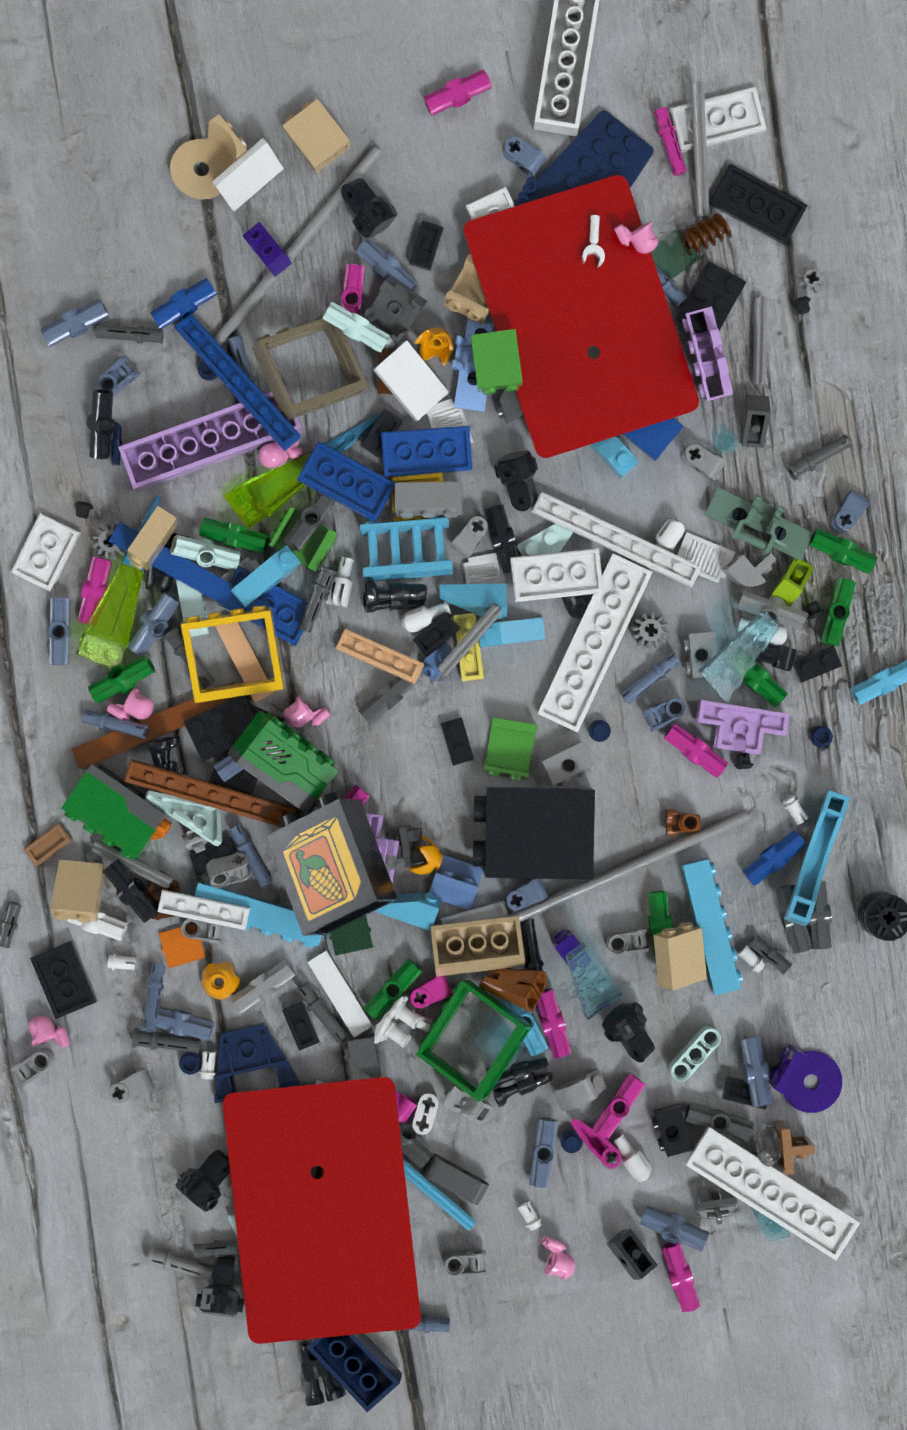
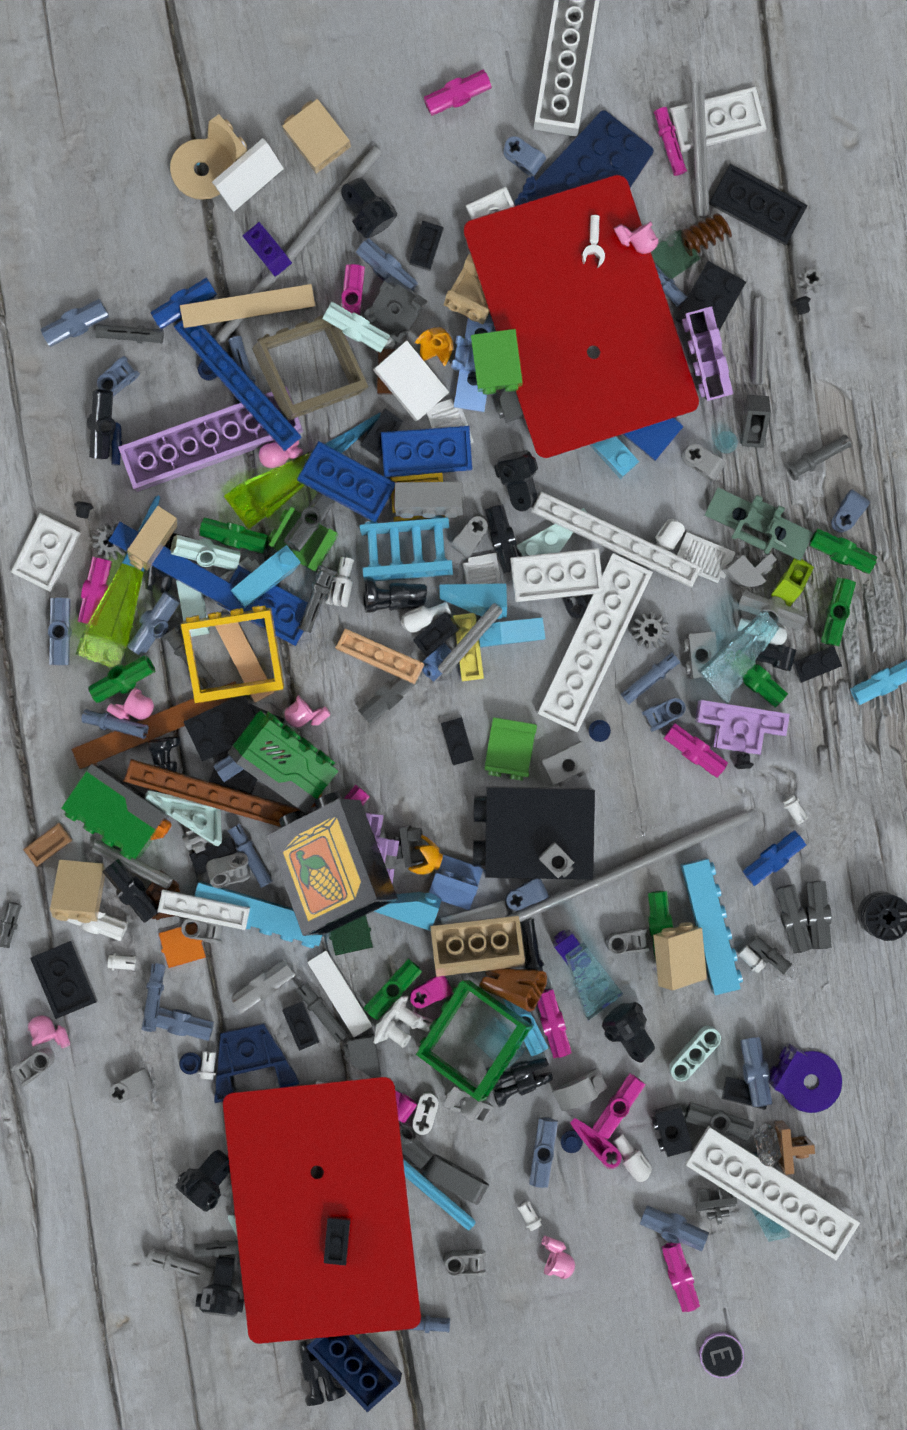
(156, 1040): dark grey pin -> none
(226, 972): light orange piece -> none
(247, 306): none -> tan tile
(337, 1240): none -> black plate
(552, 851): none -> light grey brick
(632, 1254): black brick -> none
(676, 825): dark orange plate -> none
(721, 1355): none -> black tile
(814, 610): black piece -> none
(816, 858): medium azure arch -> none
(821, 736): dark blue plate -> none

